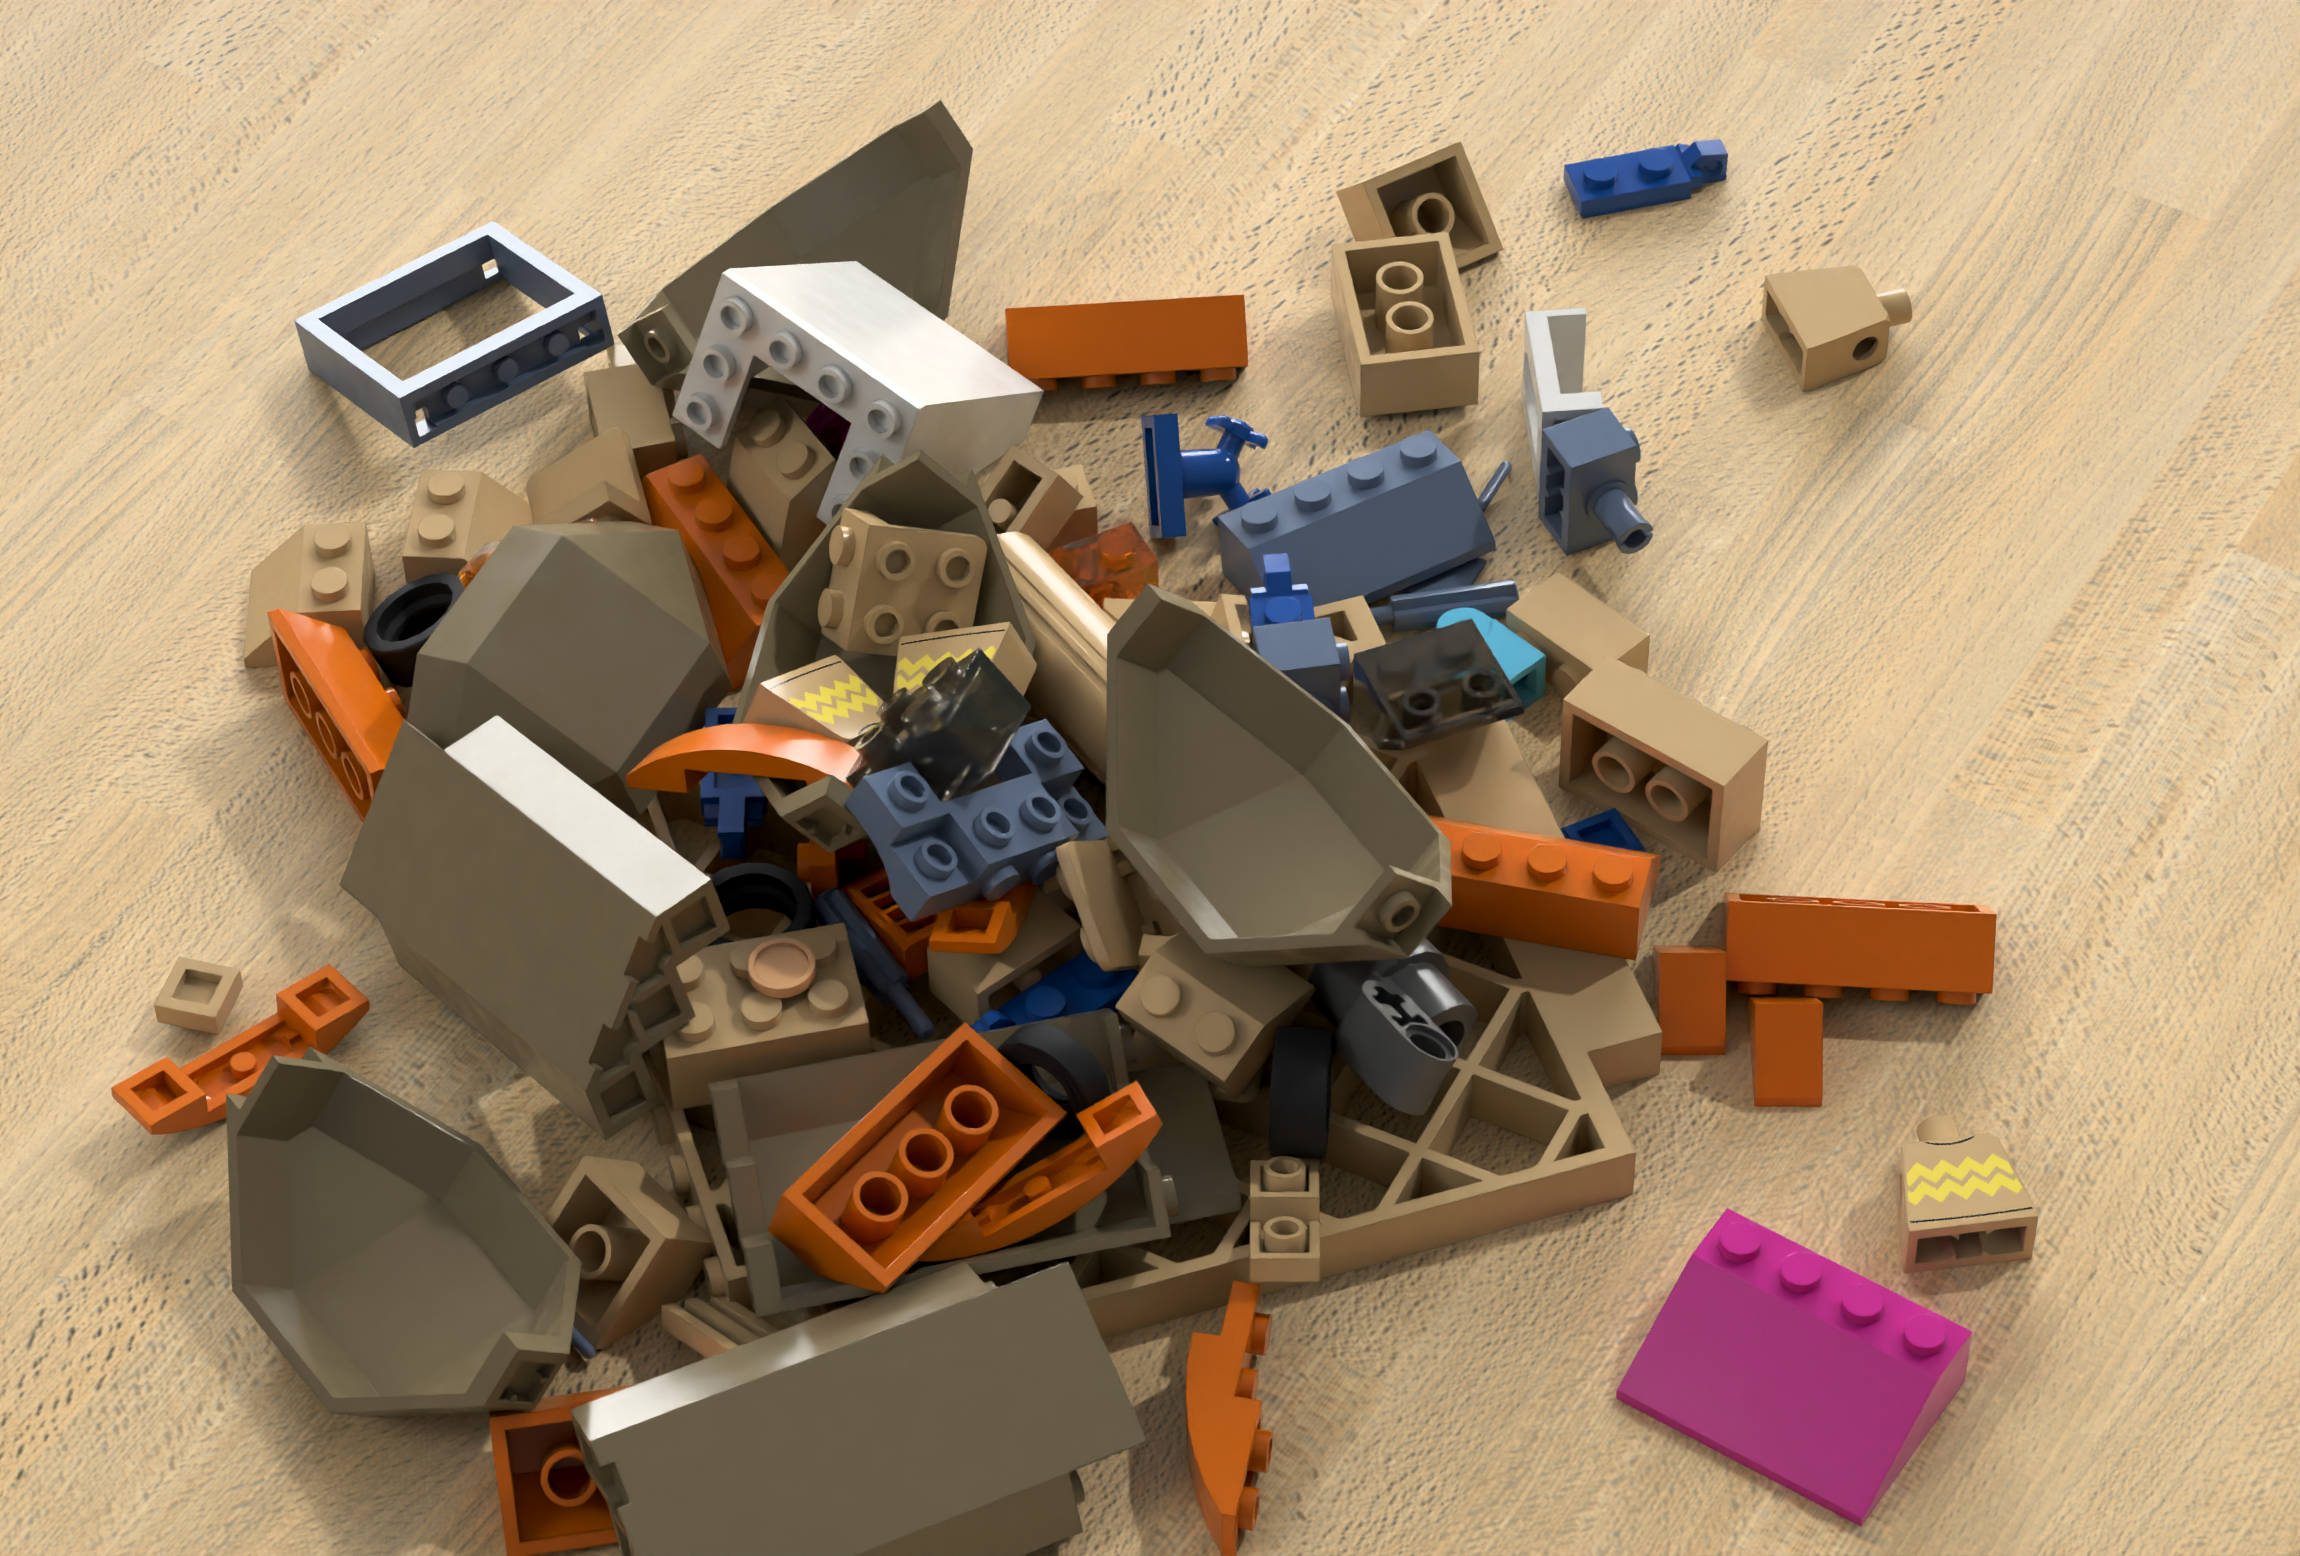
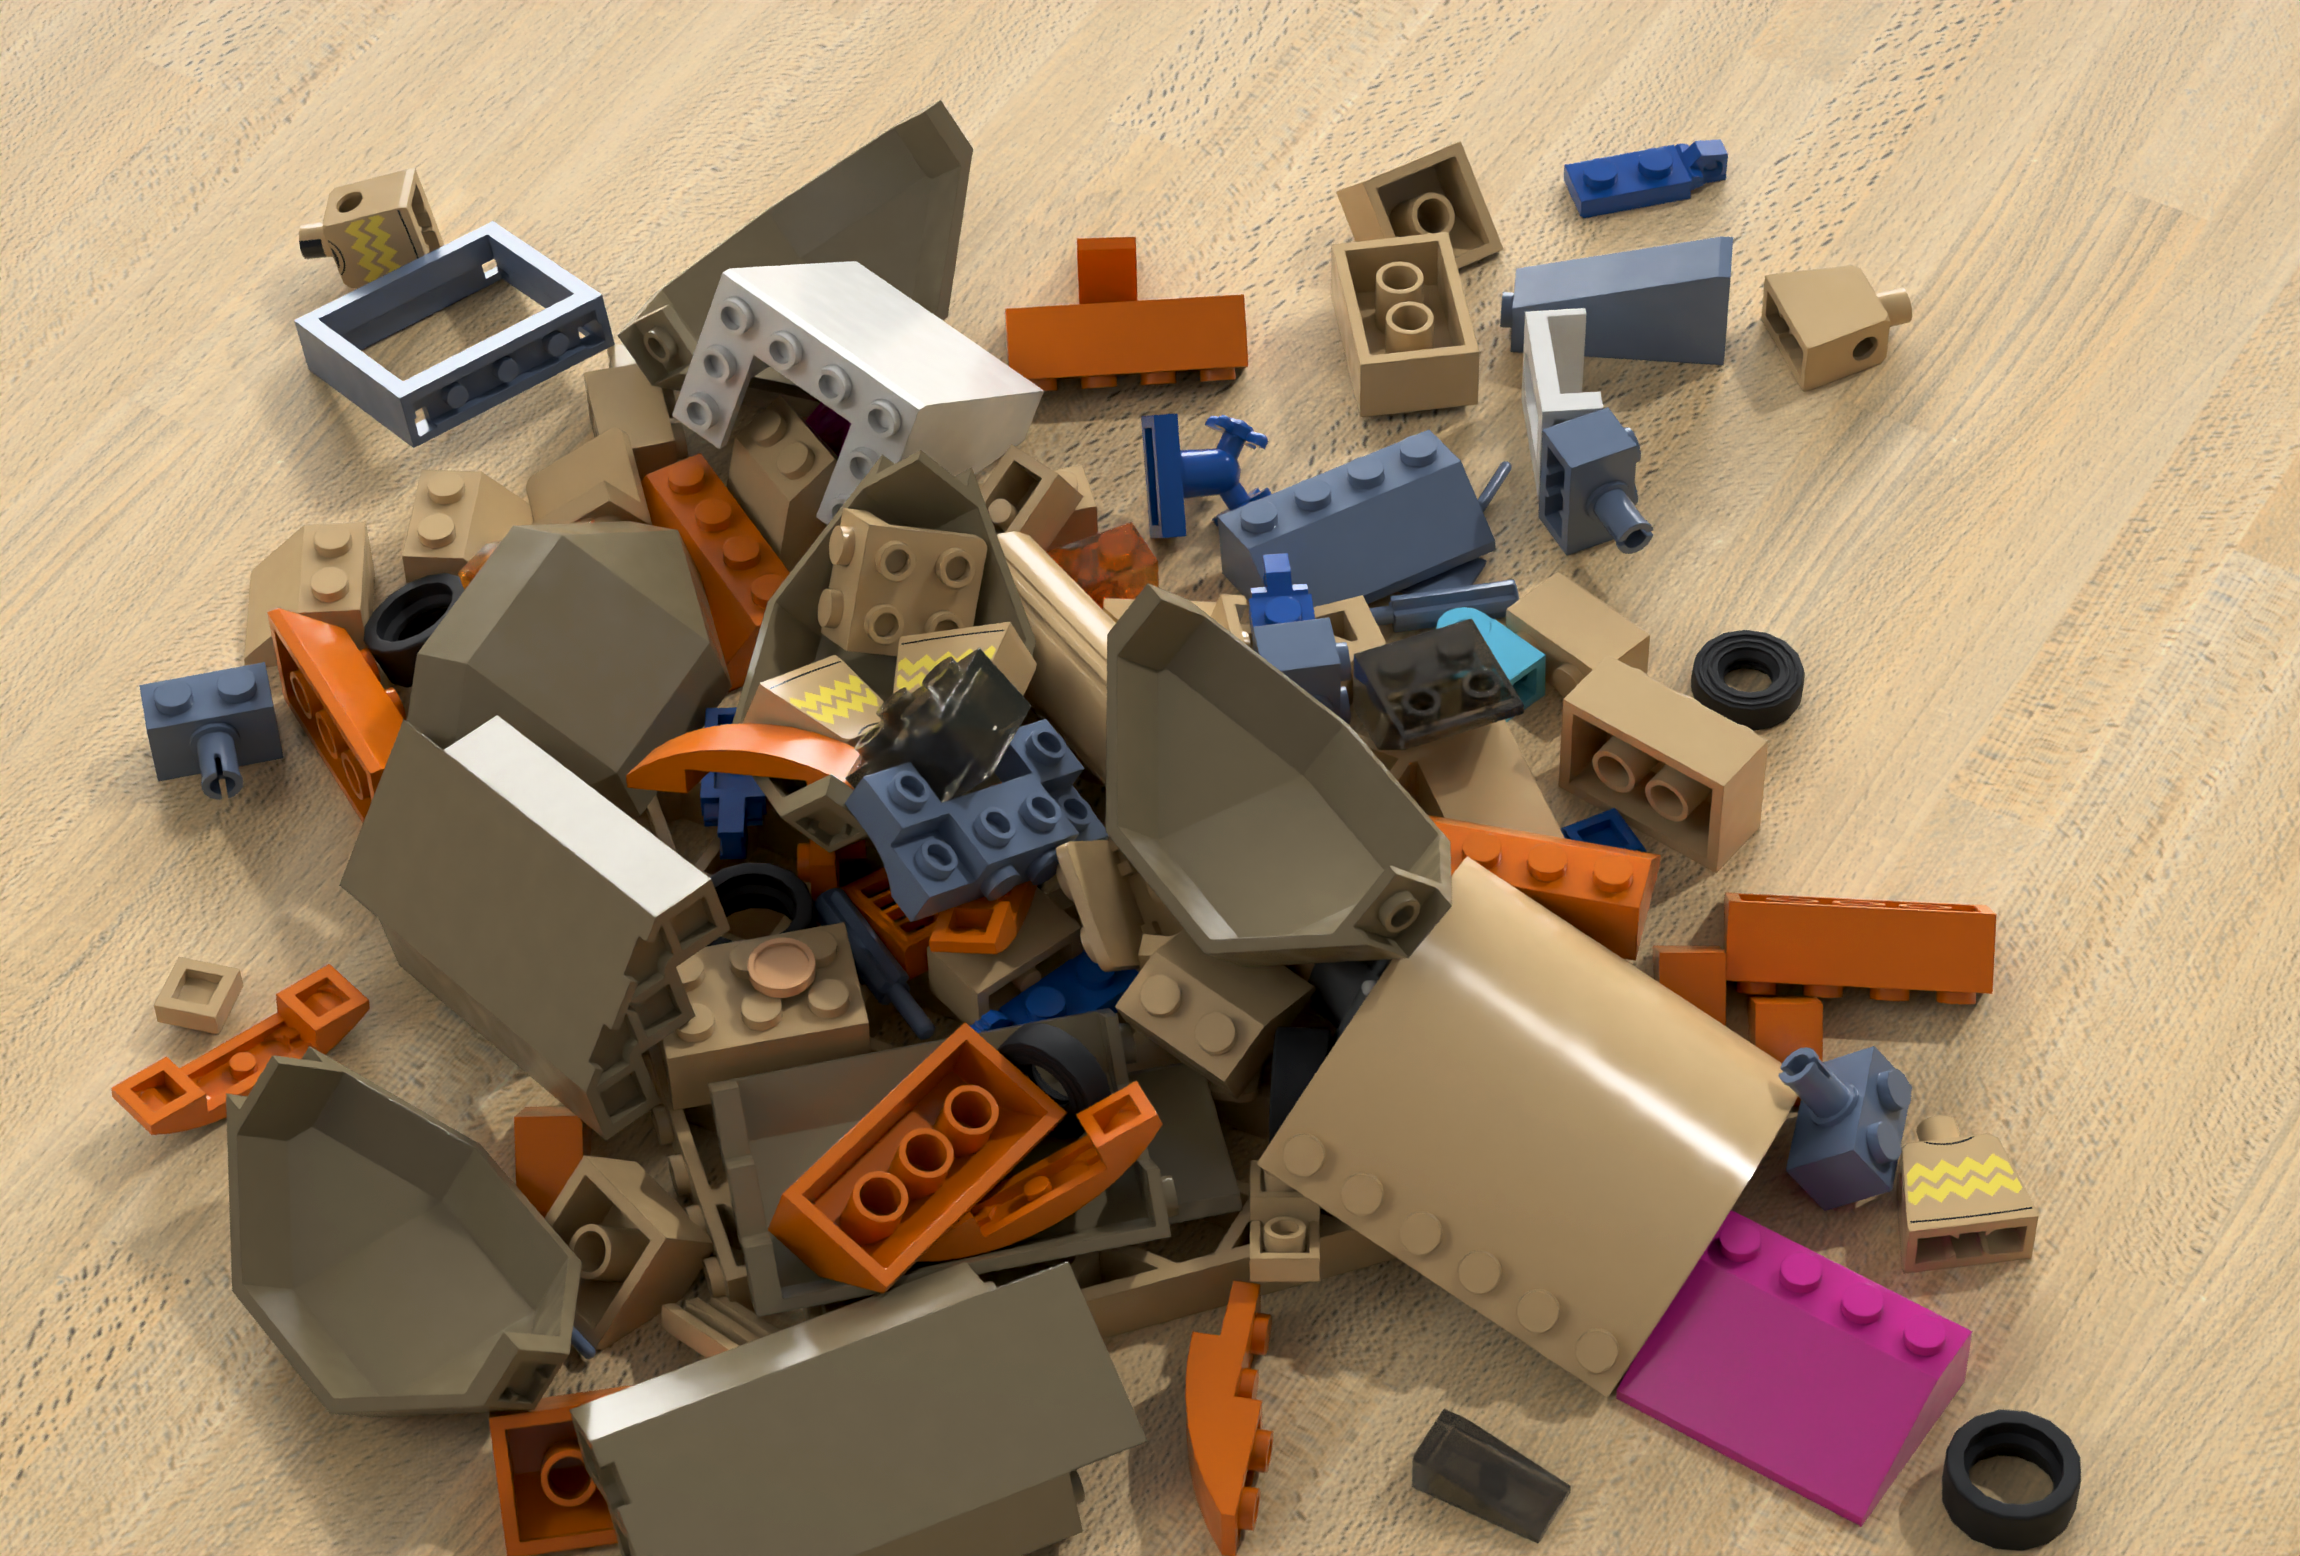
(211, 726): none -> sand blue brick
(373, 227): none -> tan torso
(547, 1152): none -> orange slope
(1107, 269): none -> orange slope
(1487, 1477): none -> clear smoke slope
(1534, 1127): none -> tan panel
(1637, 303): none -> sand blue slope
(1749, 651): none -> black tyre
(1846, 1124): none -> sand blue brick
(2013, 1435): none -> black tyre

